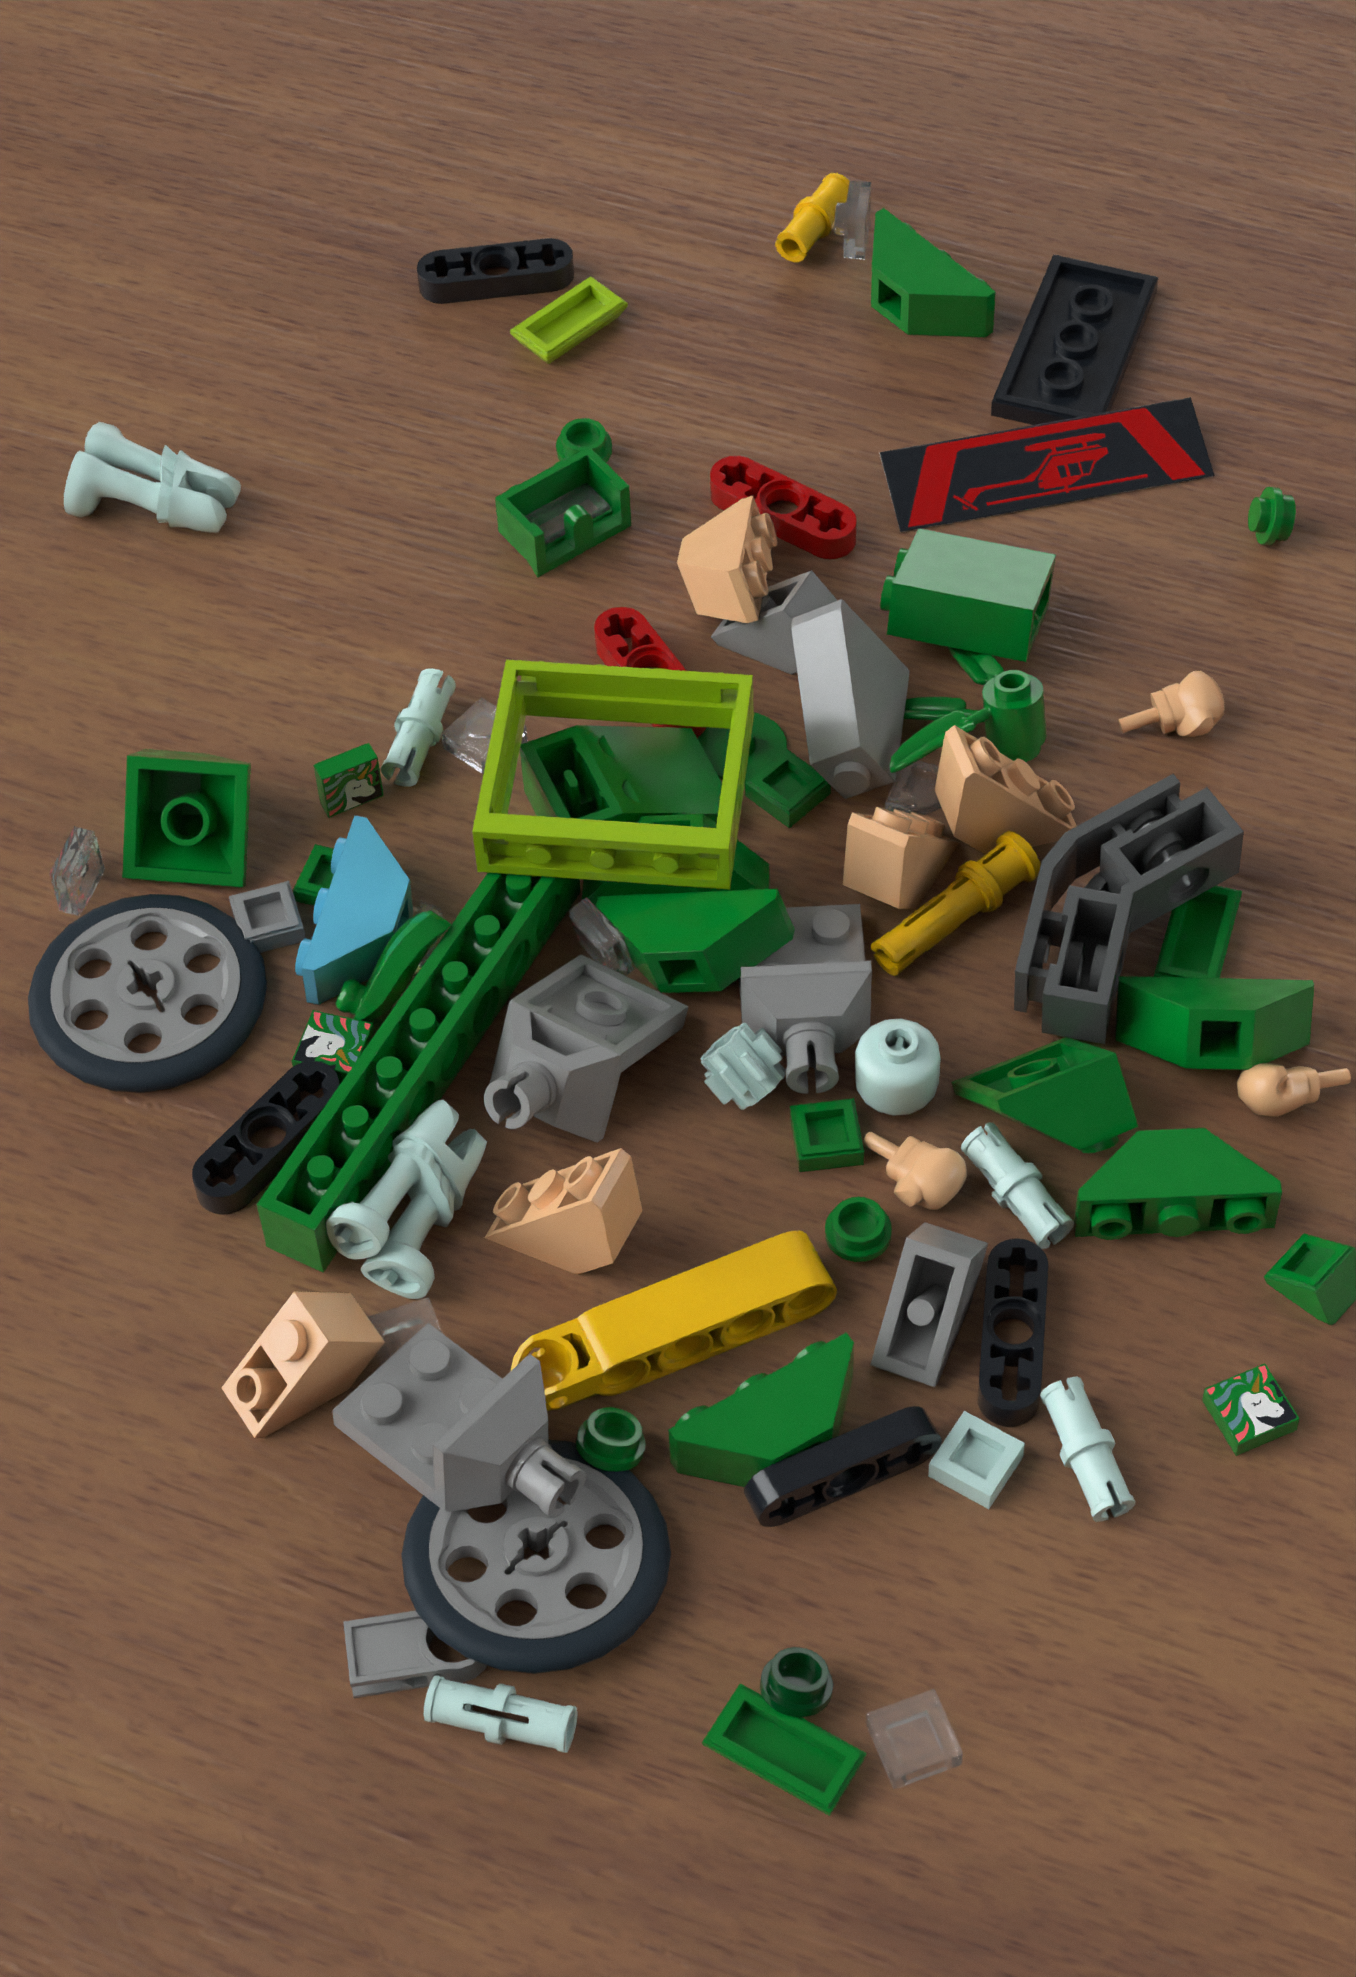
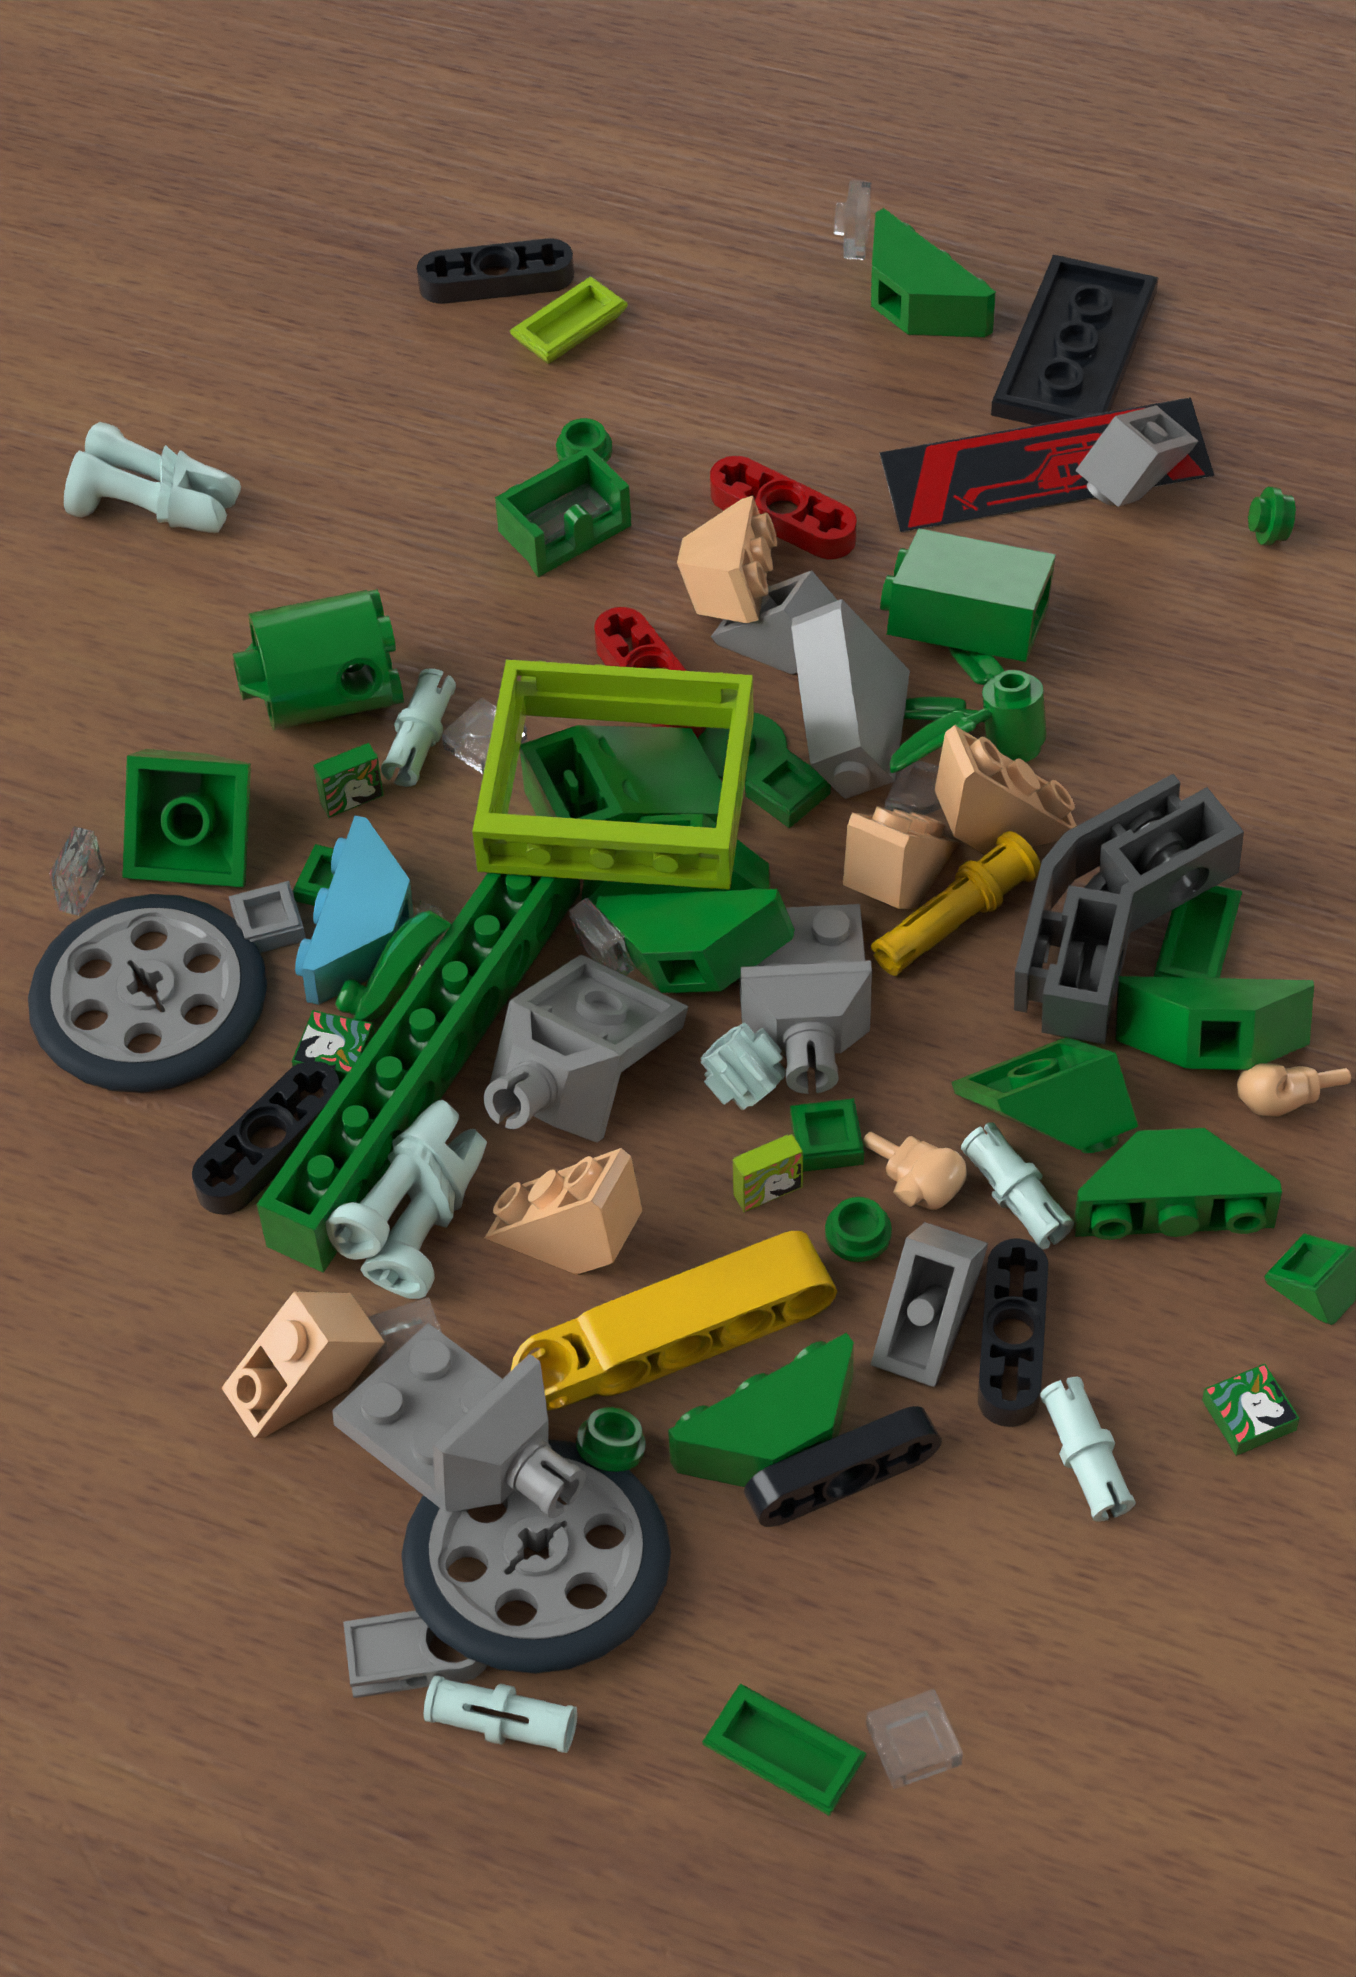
(320, 660): none -> green cylinder
(767, 1172): none -> lime tile
(797, 1682): dark green plate -> none
(812, 218): yellow pin -> none
(897, 1066): light aqua head -> none
(976, 1459): light aqua tile -> none
(1134, 455): none -> light grey slope
(1184, 707): light nougat piece -> none

